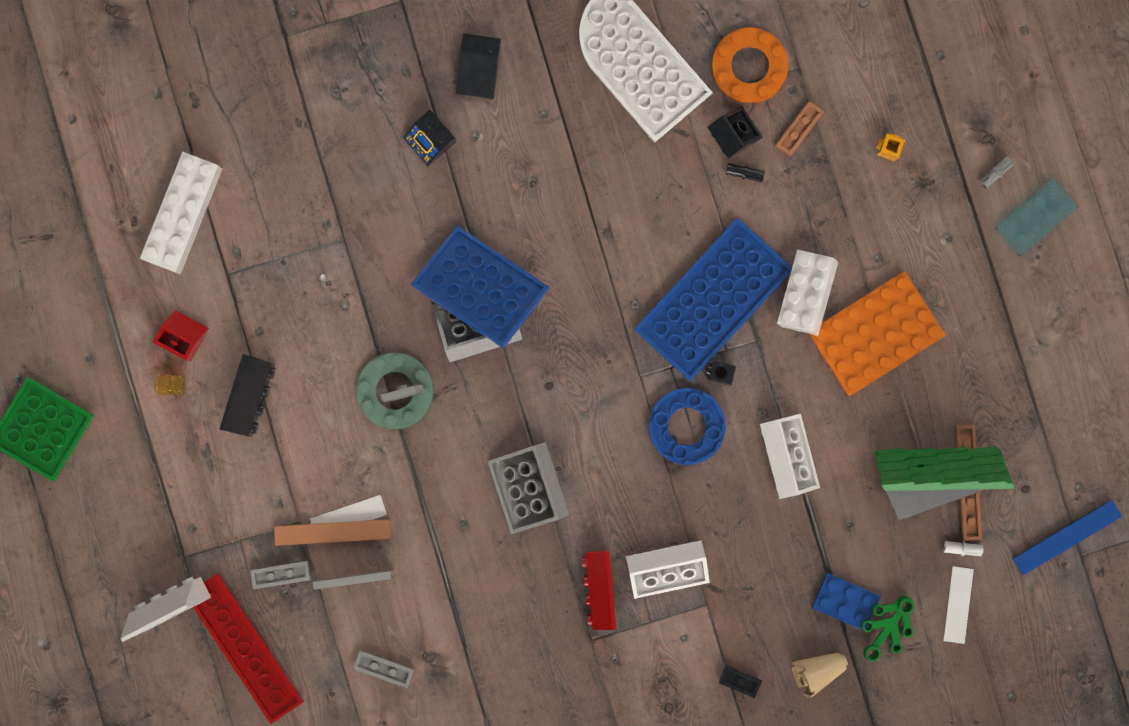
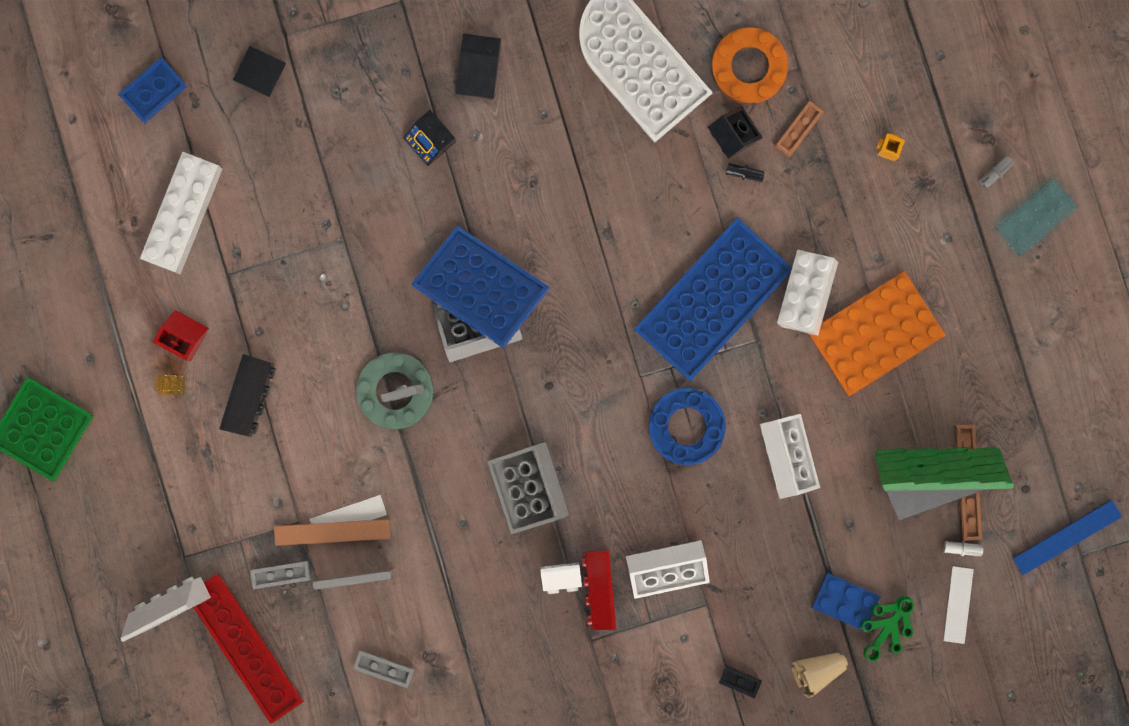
(152, 90): none -> blue plate
(259, 71): none -> black slope
(561, 577): none -> white slope
(729, 373): black brick -> none

